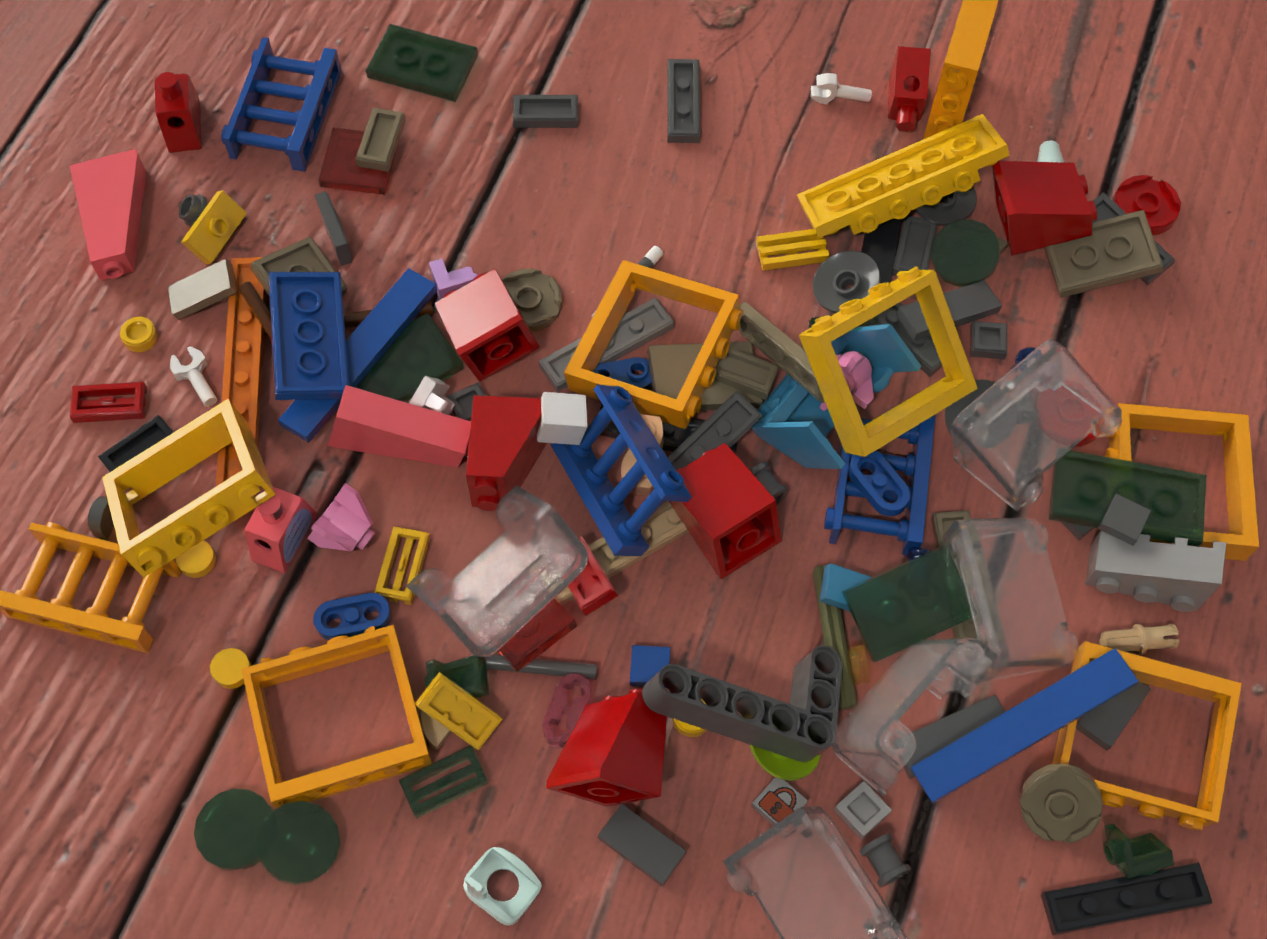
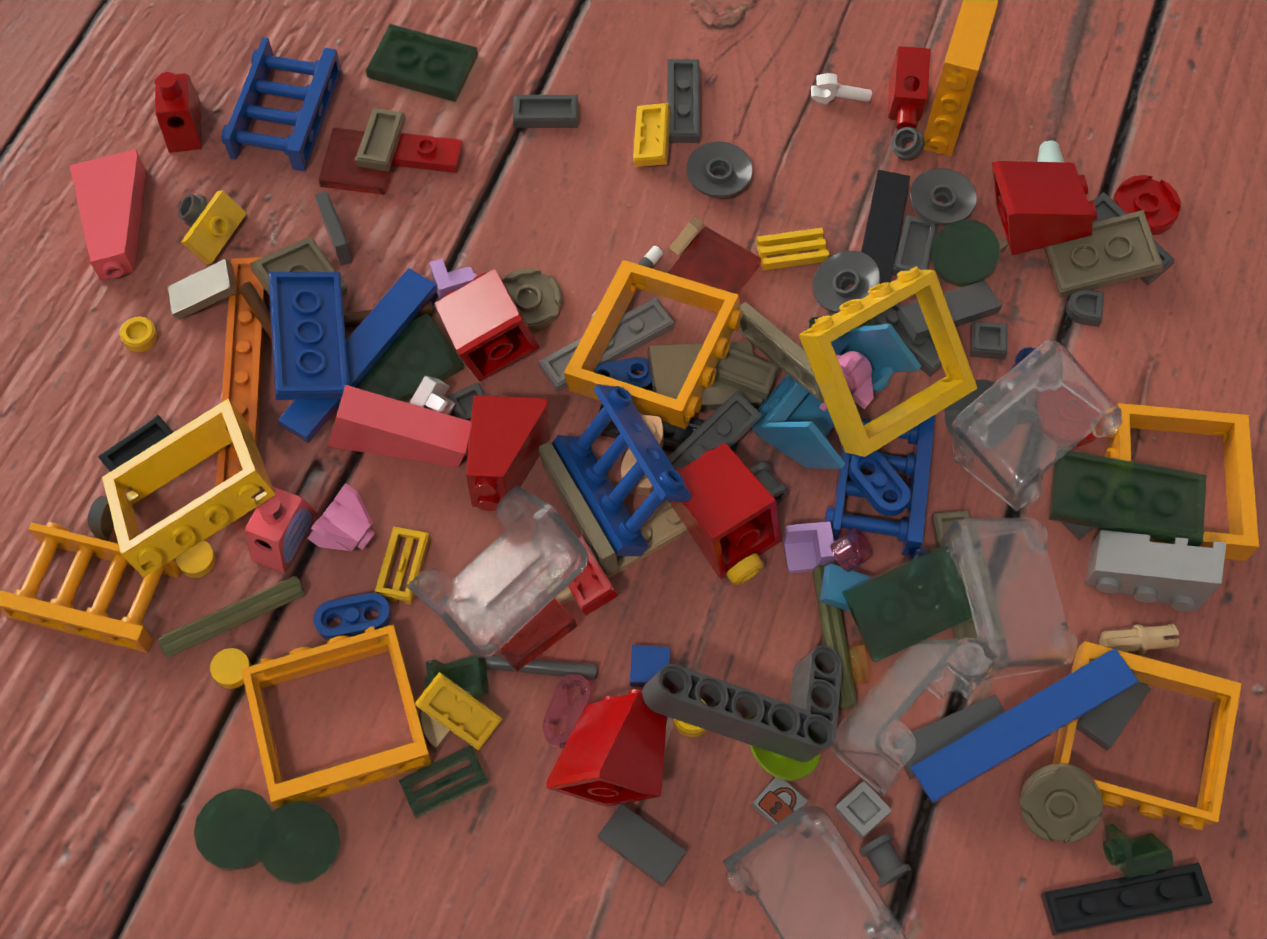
(108, 407): red tile -> none
(194, 374): white bar -> none
(231, 616): none -> olive axle
(428, 152): none -> red plate
(476, 881): light aqua piece -> none
(562, 418): white panel -> none
(578, 509): none -> dark tan tile
(651, 135): none -> yellow plate
(687, 235): none -> tan tile
(716, 262): none -> clear red tile
(722, 160): none -> dark grey dish
(745, 569): none -> yellow tile
(807, 546): none -> lavender panel
(851, 549): none -> clear pink beam
(904, 179): yellow plate -> none
(905, 136): none -> dark grey plate
(1086, 307): none -> dark grey tile
(1124, 519): dark grey tile -> none

